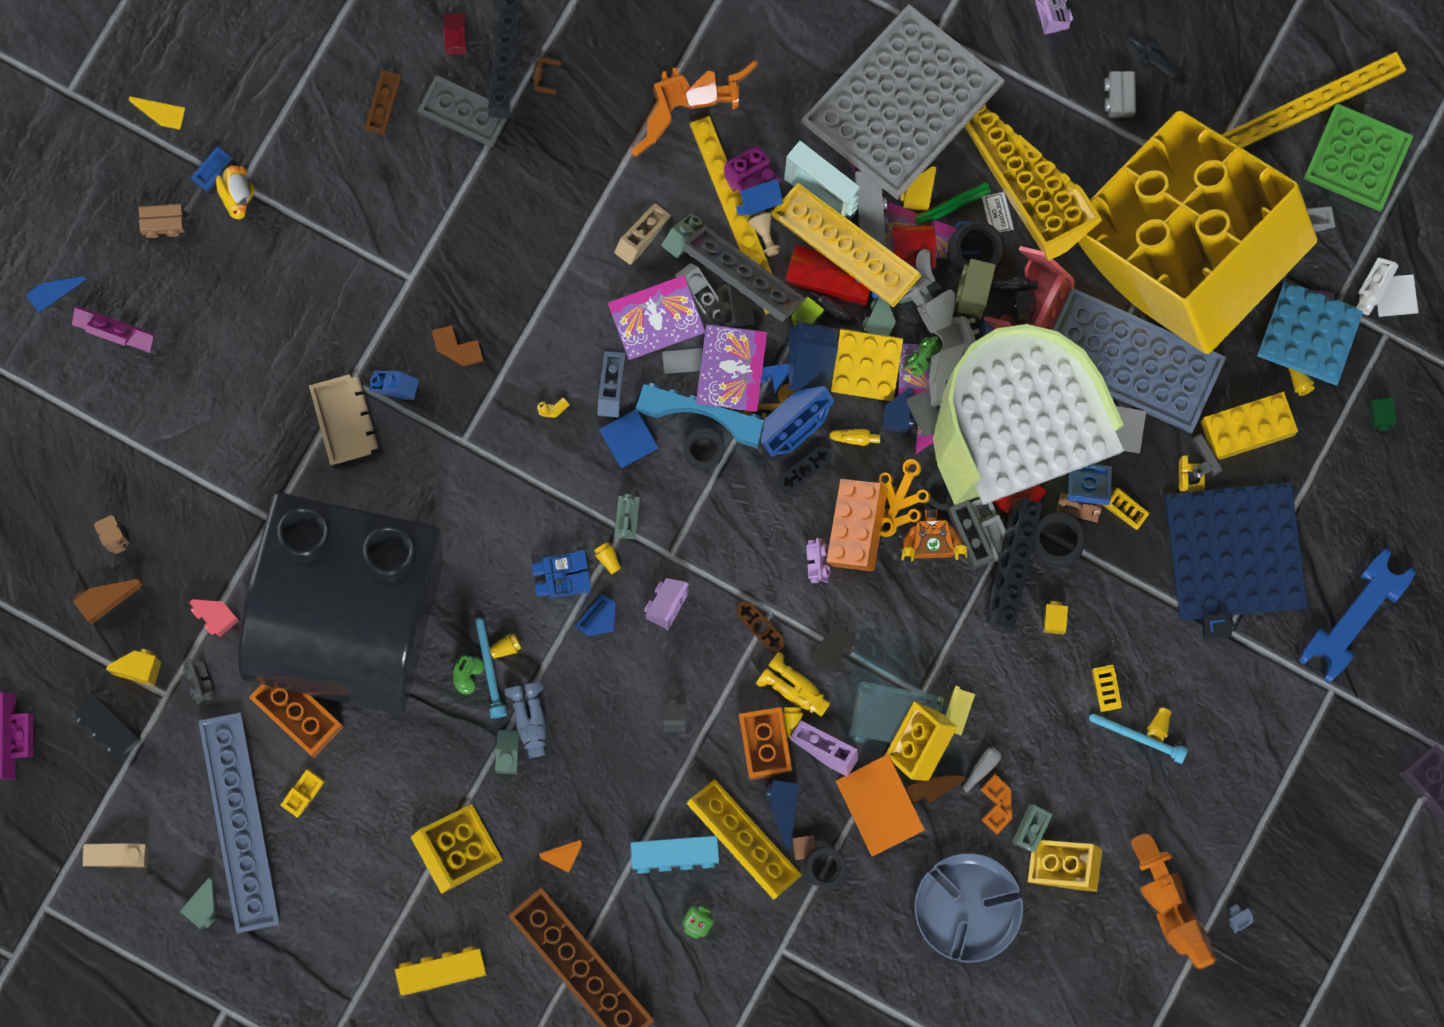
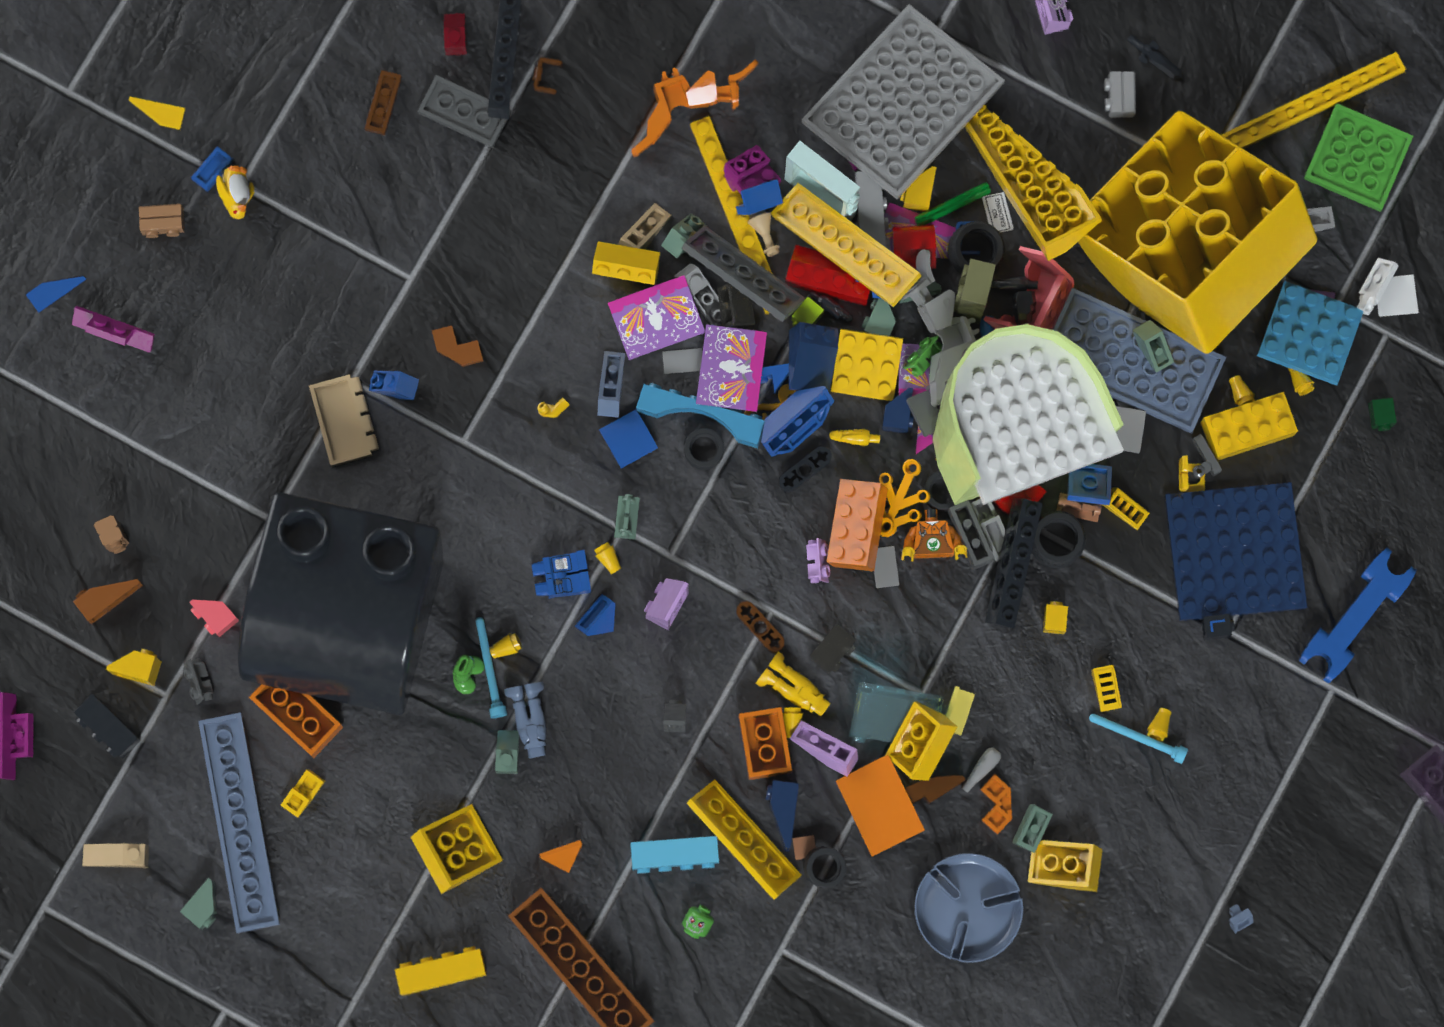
(626, 263): none -> yellow slope
(886, 568): none -> light grey sticker
(1153, 345): none -> sand green slope
(1169, 898): orange piece -> none
(1241, 392): none -> yellow cone

